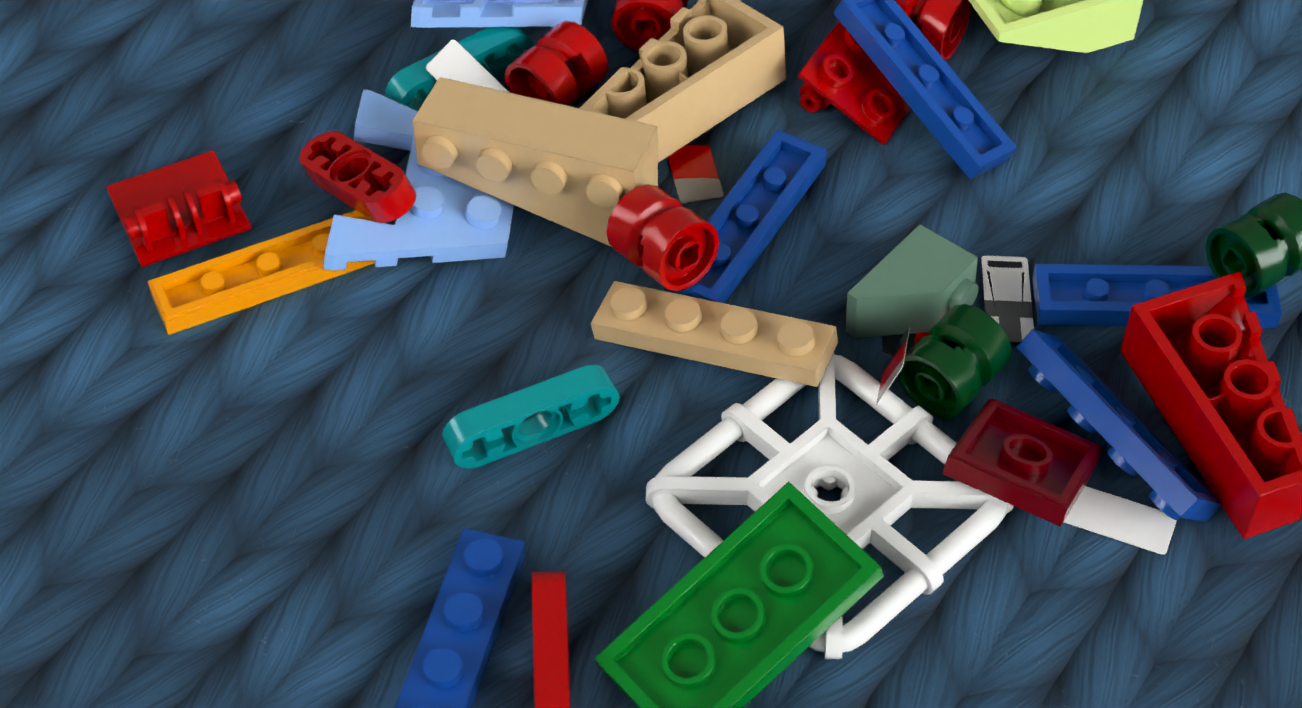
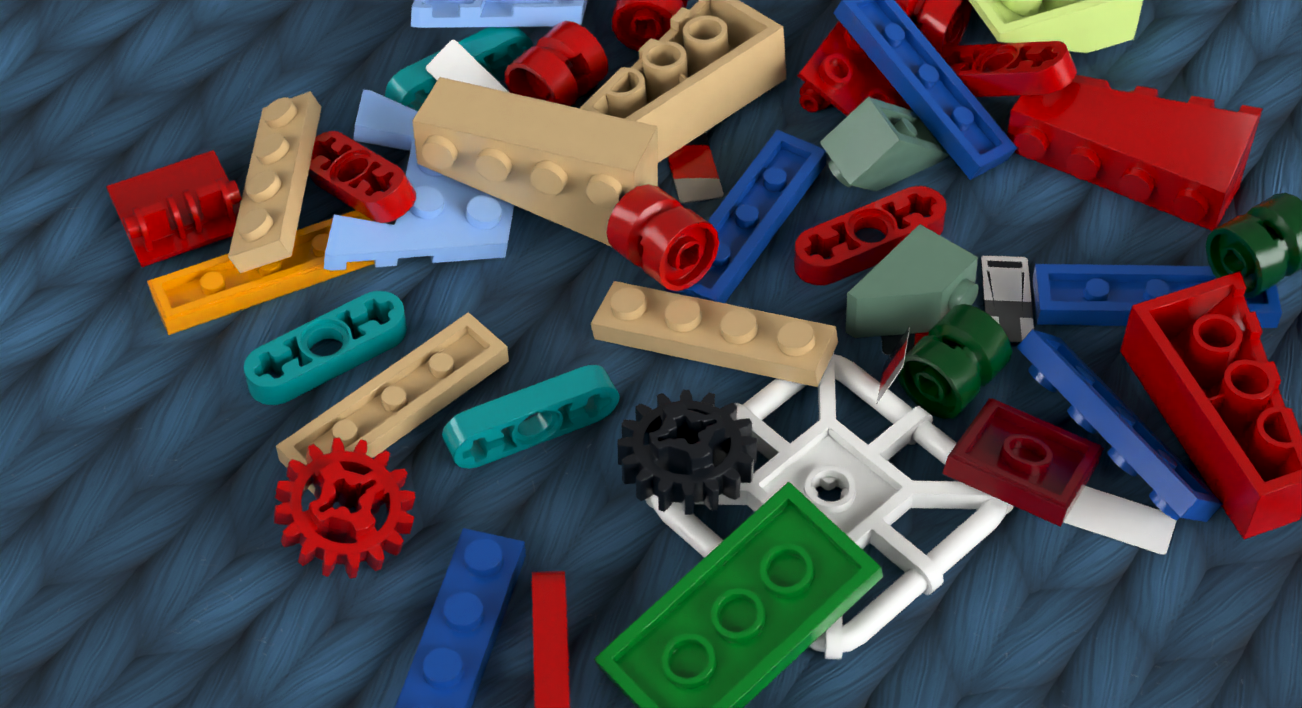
(275, 182): none -> tan plate
(317, 369): none -> teal beam
(336, 533): none -> red gear
(404, 393): none -> tan plate
(687, 452): none -> black gear
(857, 255): none -> red beam
(880, 146): none -> sand green slope
(1012, 67): none -> red beam
(1140, 145): none -> red wedge

